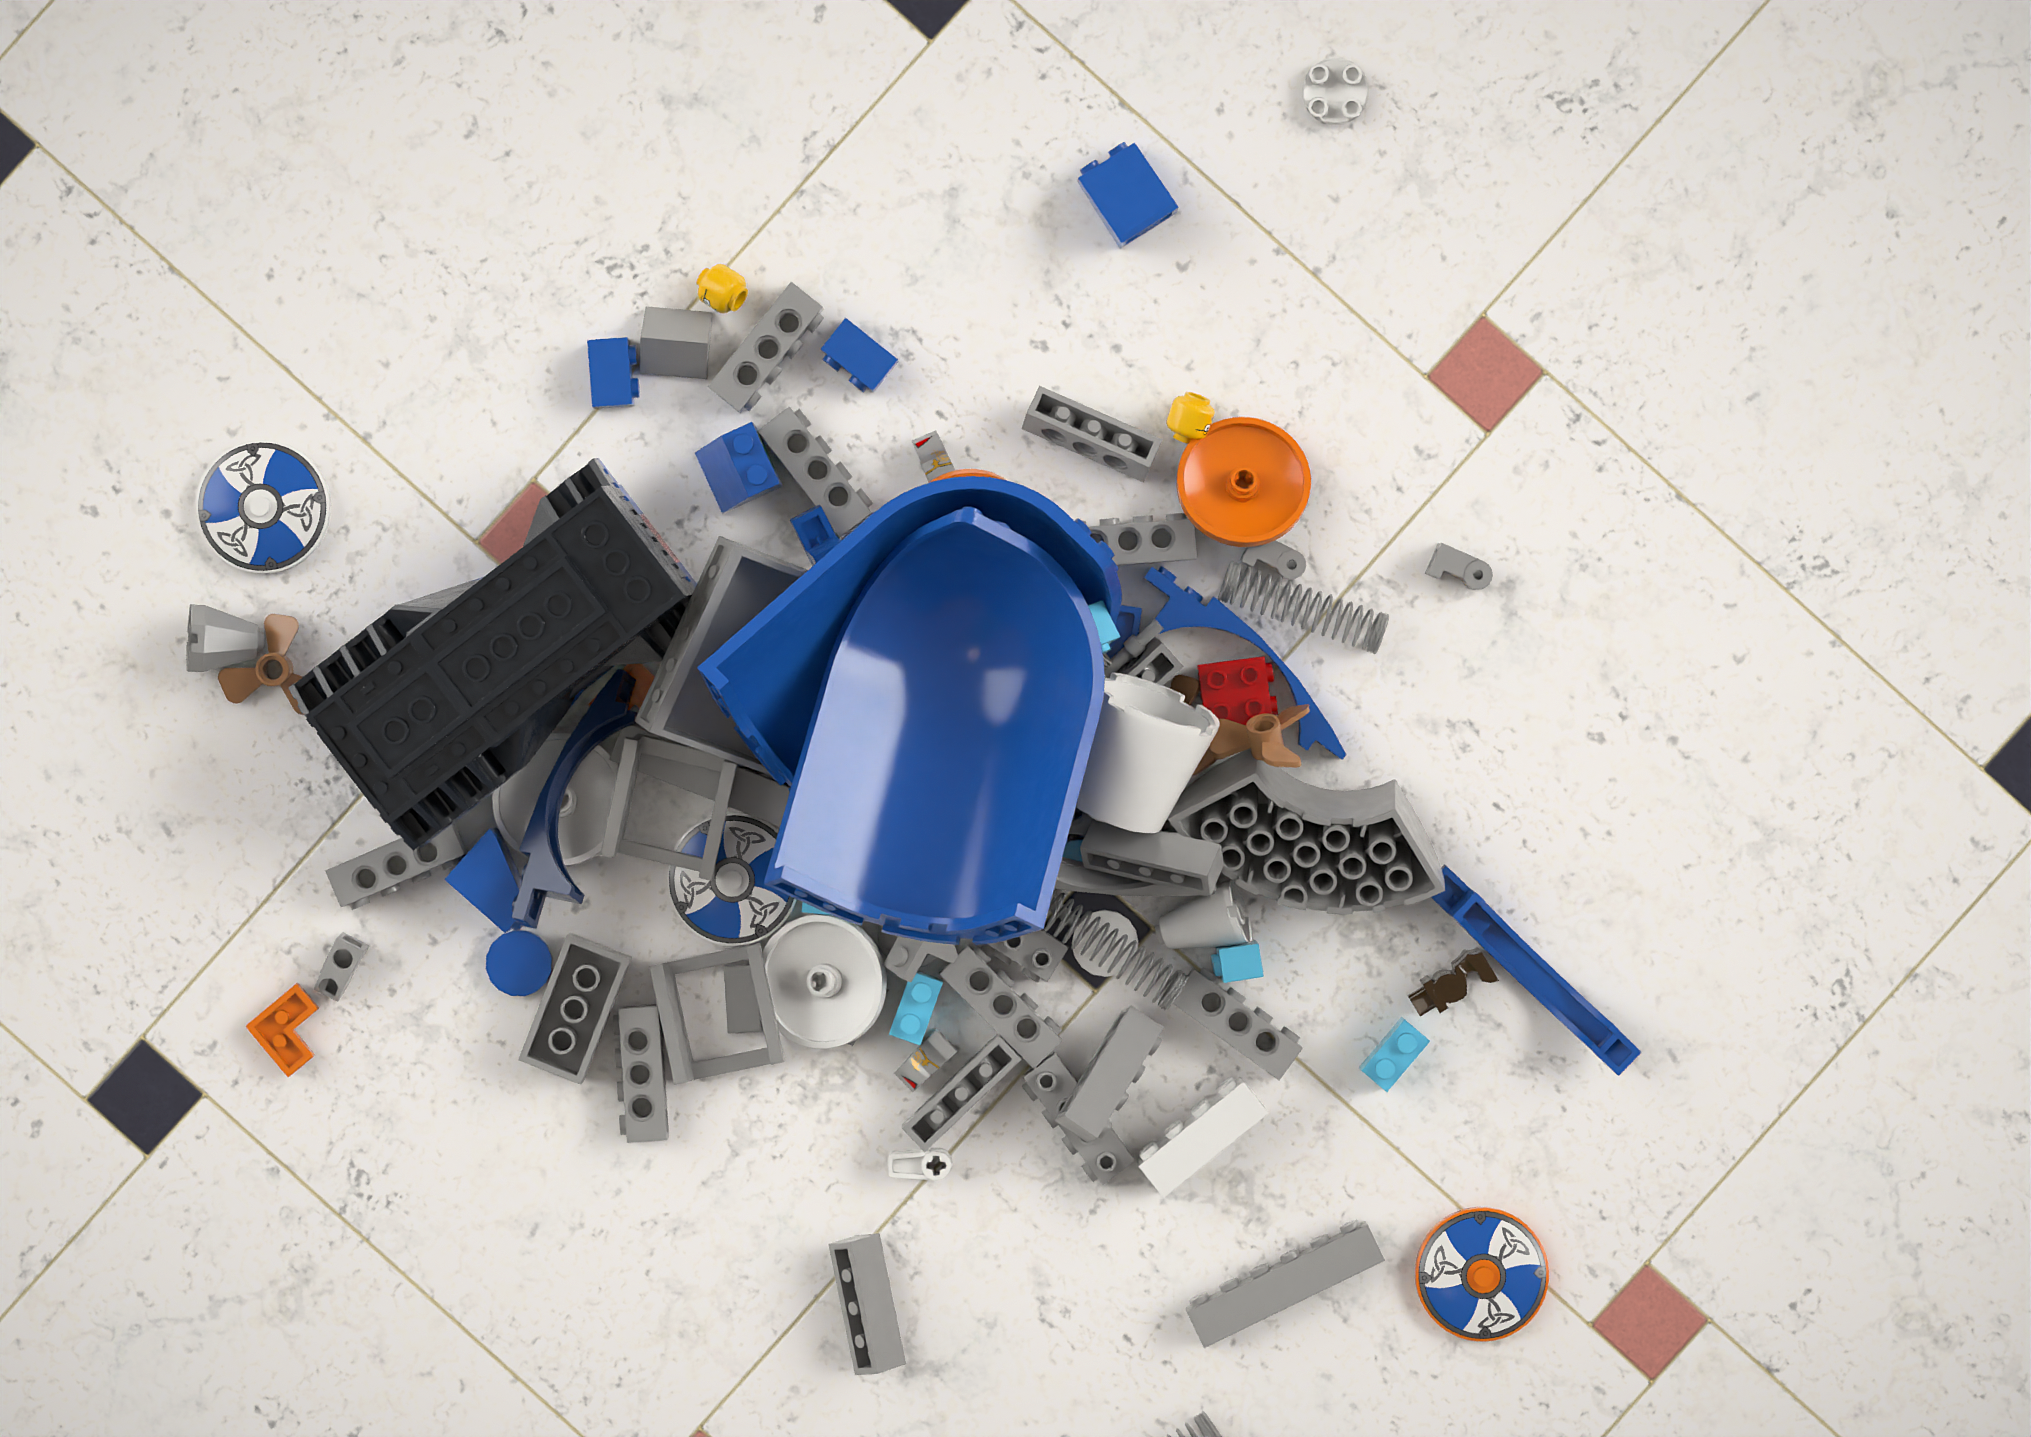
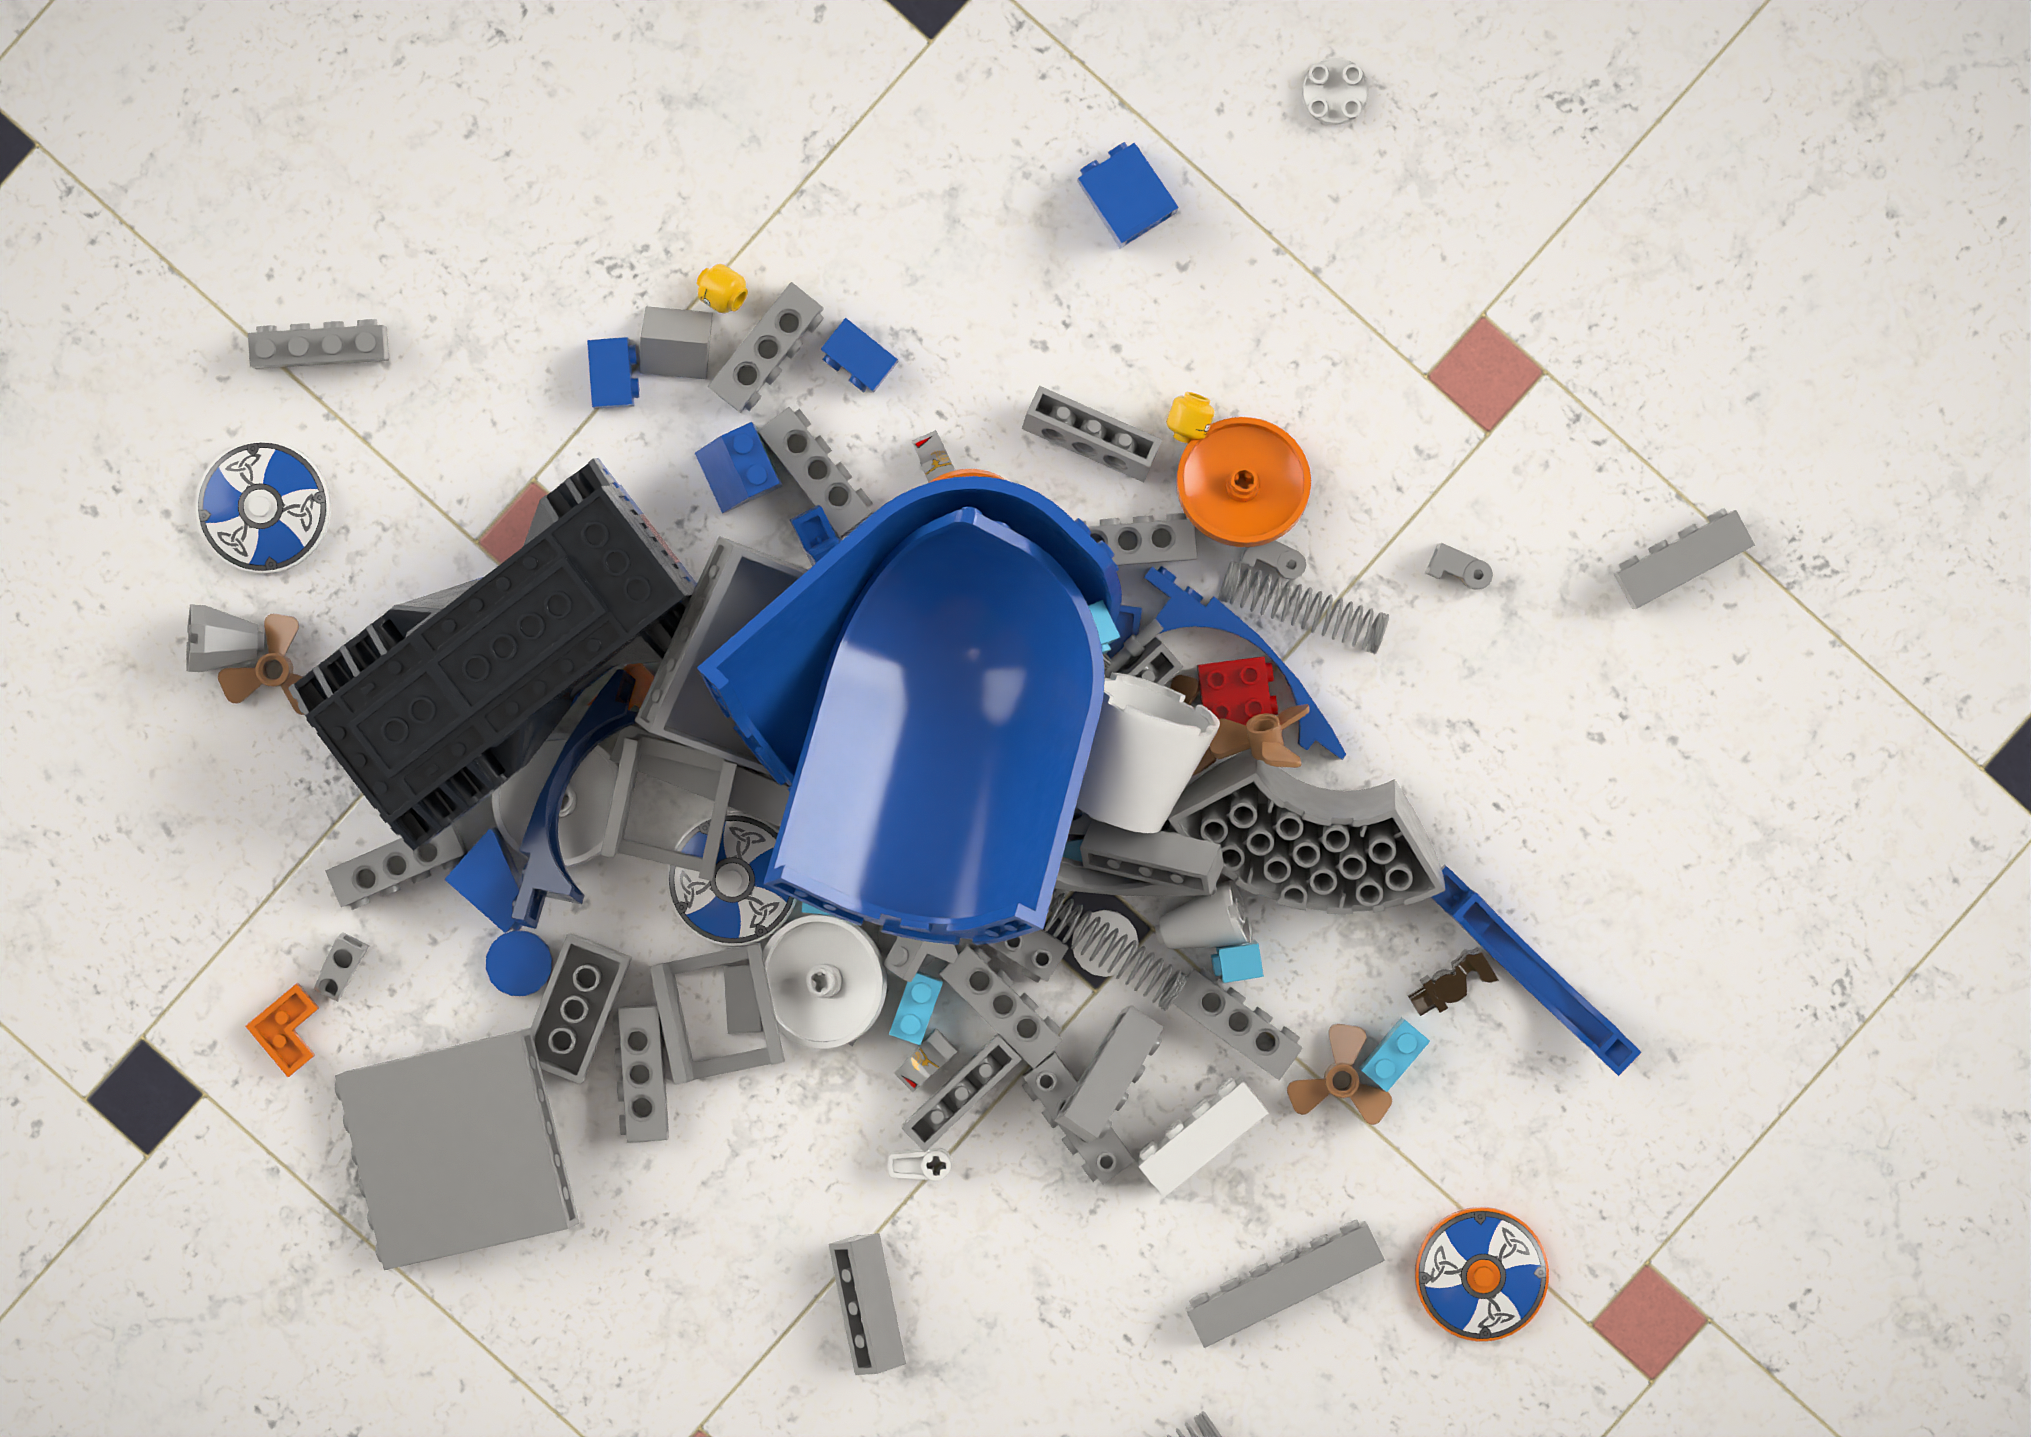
(318, 346): none -> light grey brick
(456, 1149): none -> light grey panel
(1345, 1044): none -> medium nougat piece
(1683, 559): none -> light grey brick

